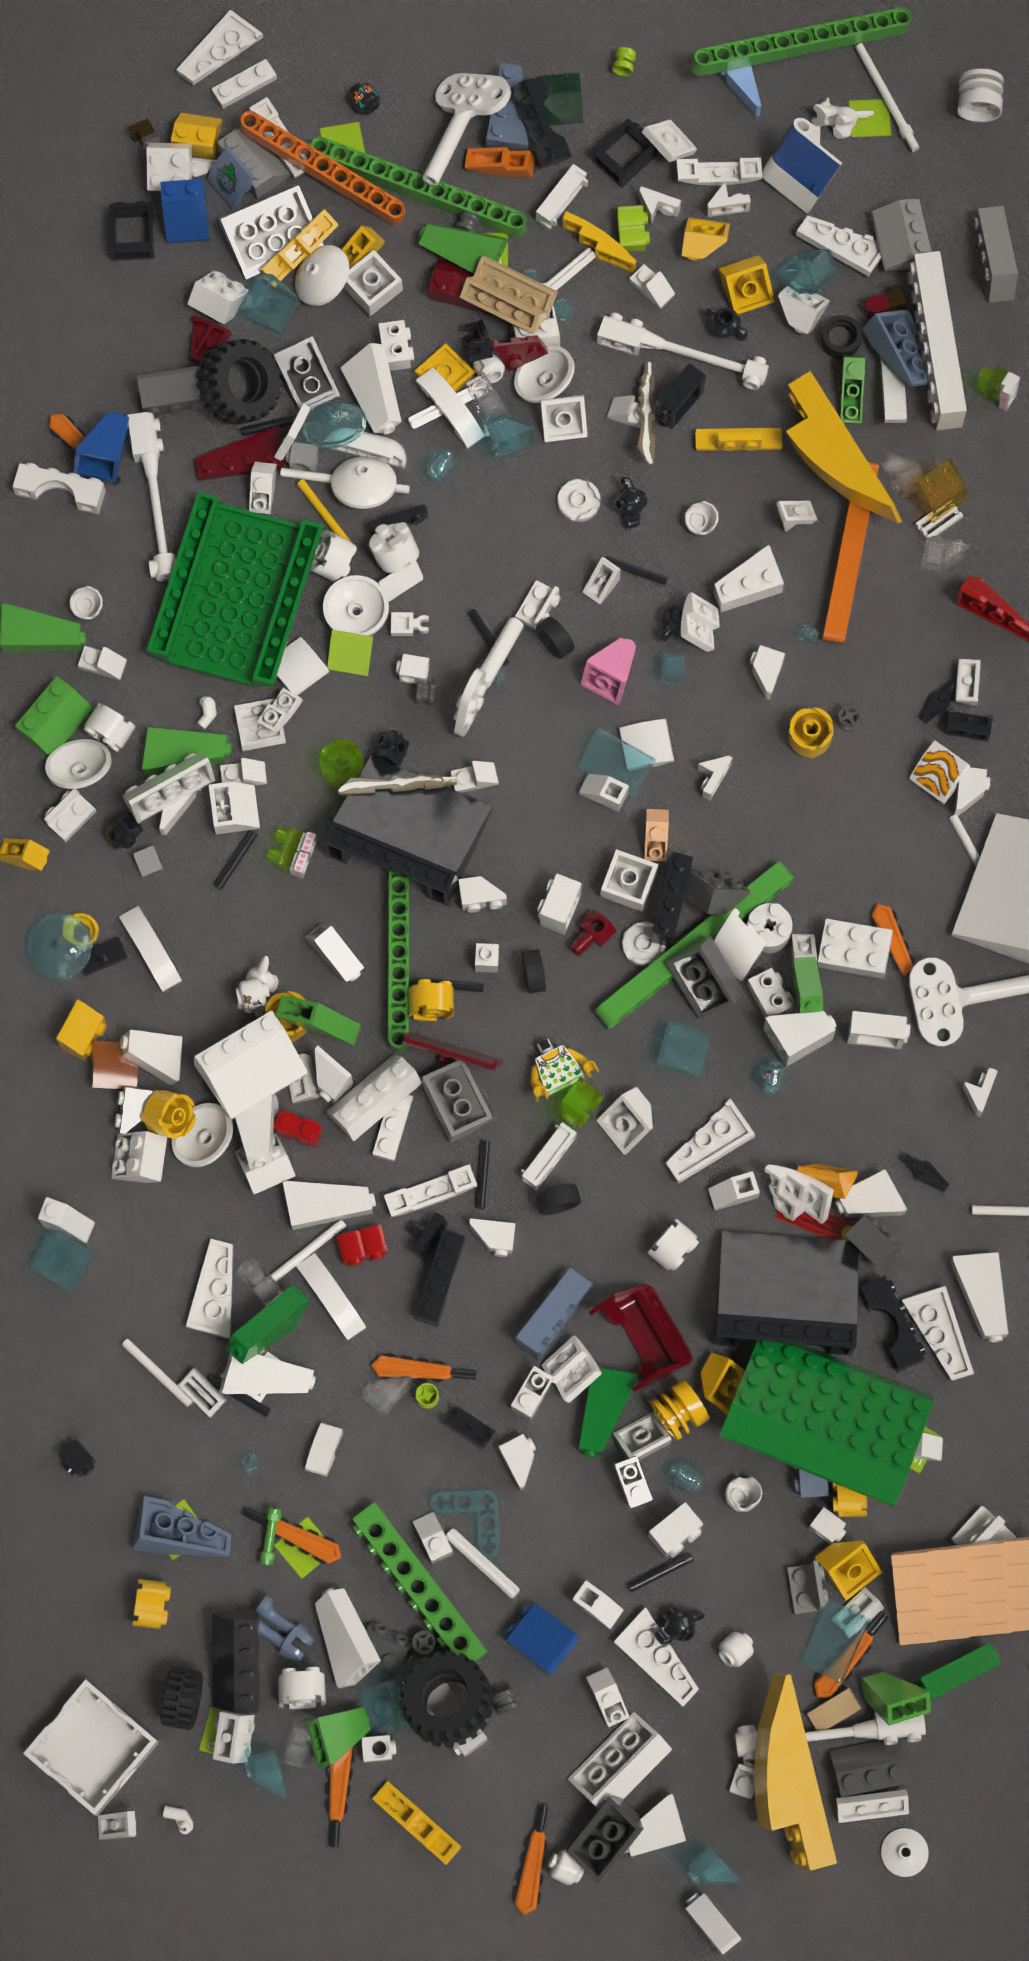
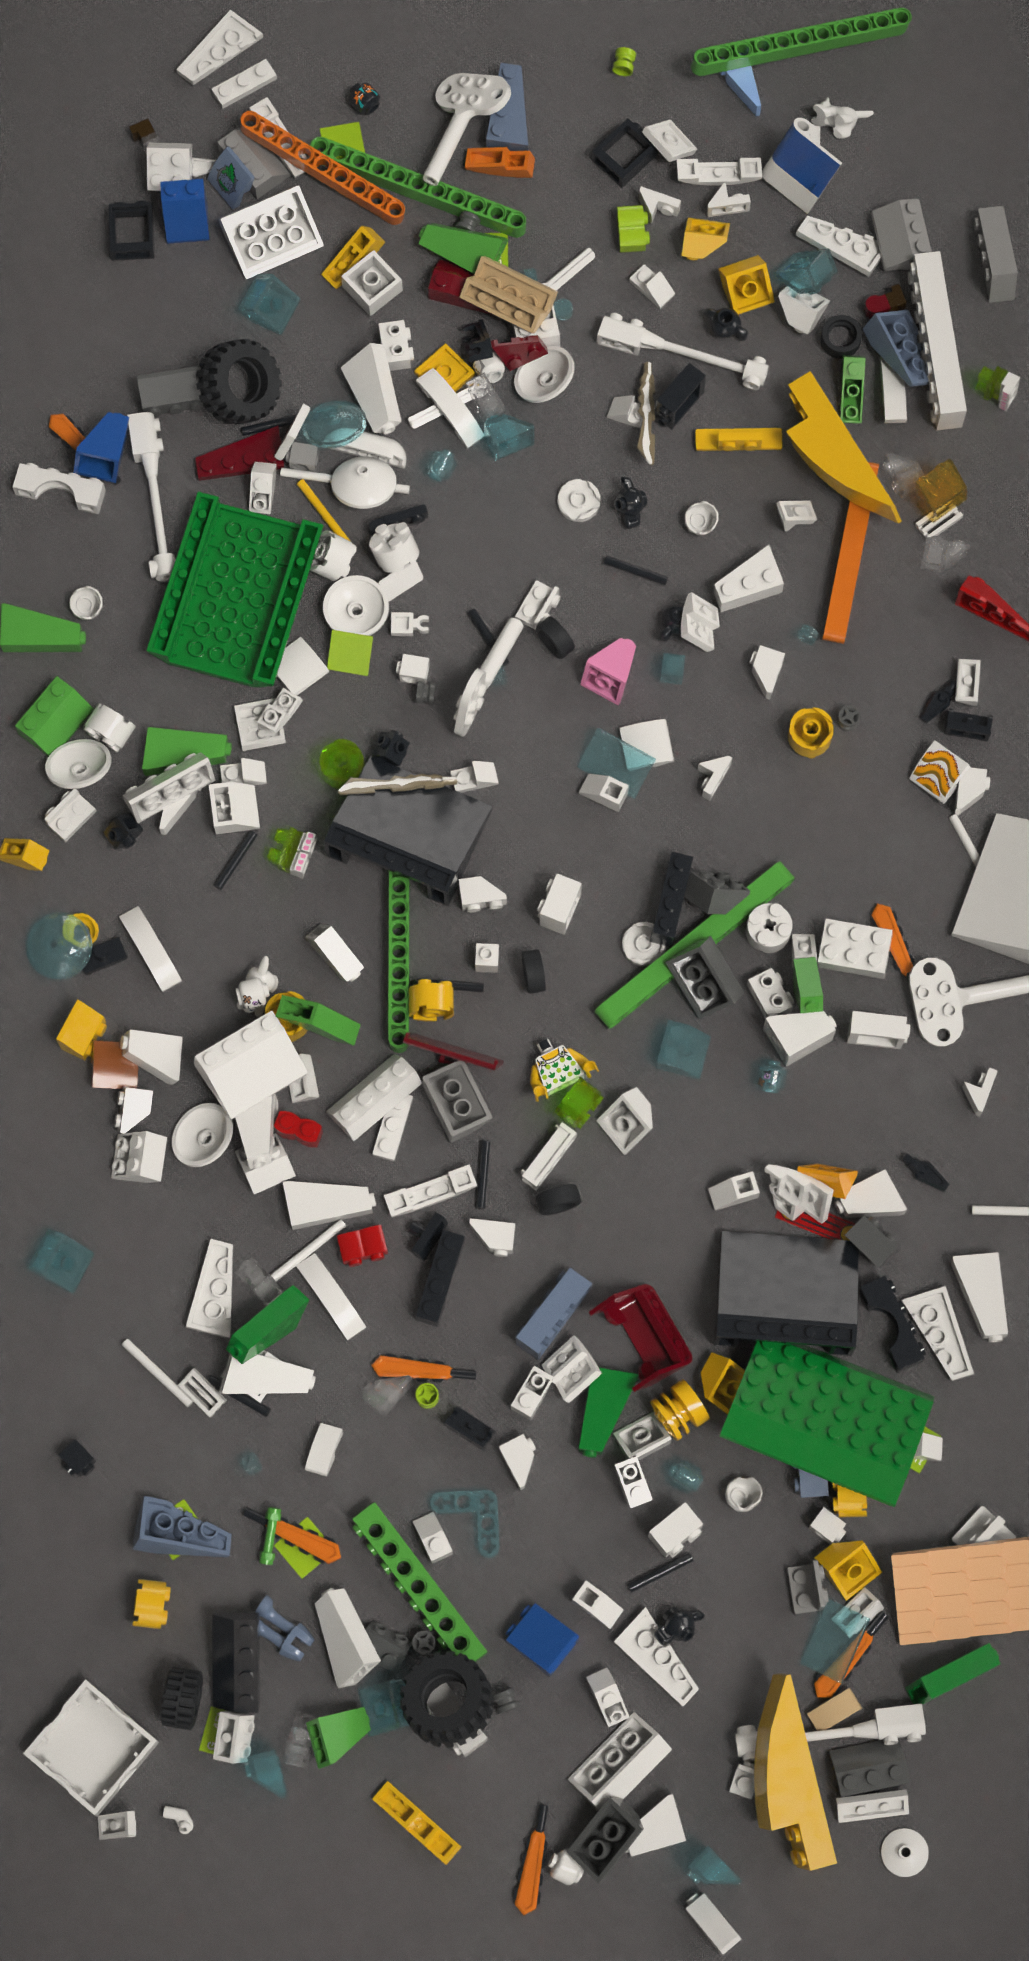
(65, 1220): white slope -> none
(102, 662): white slope -> none
(147, 861): light grey slope -> none
(169, 1114): yellow brick -> none
(199, 131): yellow slope -> none
(205, 337): dark red wing -> none
(209, 712): white arm -> none
(217, 296): white slope -> none
(300, 245): yellow slope -> none
(301, 1688): white brick -> none
(306, 373): slope -> none
(321, 275): white dish -> none
(332, 1078): white slope -> none
(338, 1790): orange sword -> none
(367, 1746): white brick -> none
(482, 1563): white axle -> none
(548, 145): black arch -> none
(561, 196): white container -> none
(563, 418): white slope -> none
(564, 99): clear green slope -> none
(590, 936): dark red piece -> none
(602, 580): white slope -> none
(605, 247): yellow slope -> none
(629, 880): white brick -> none
(656, 834): light nougat slope -> none
(673, 1245): white brick -> none
(716, 1139): white wing -> none
(736, 1649): white head -> none
(739, 945): white slope -> none
(875, 125): lime sticker -> none
(895, 1698): bright green slope -> none
(905, 130): white bar -> none
(980, 95): white wheel -> none

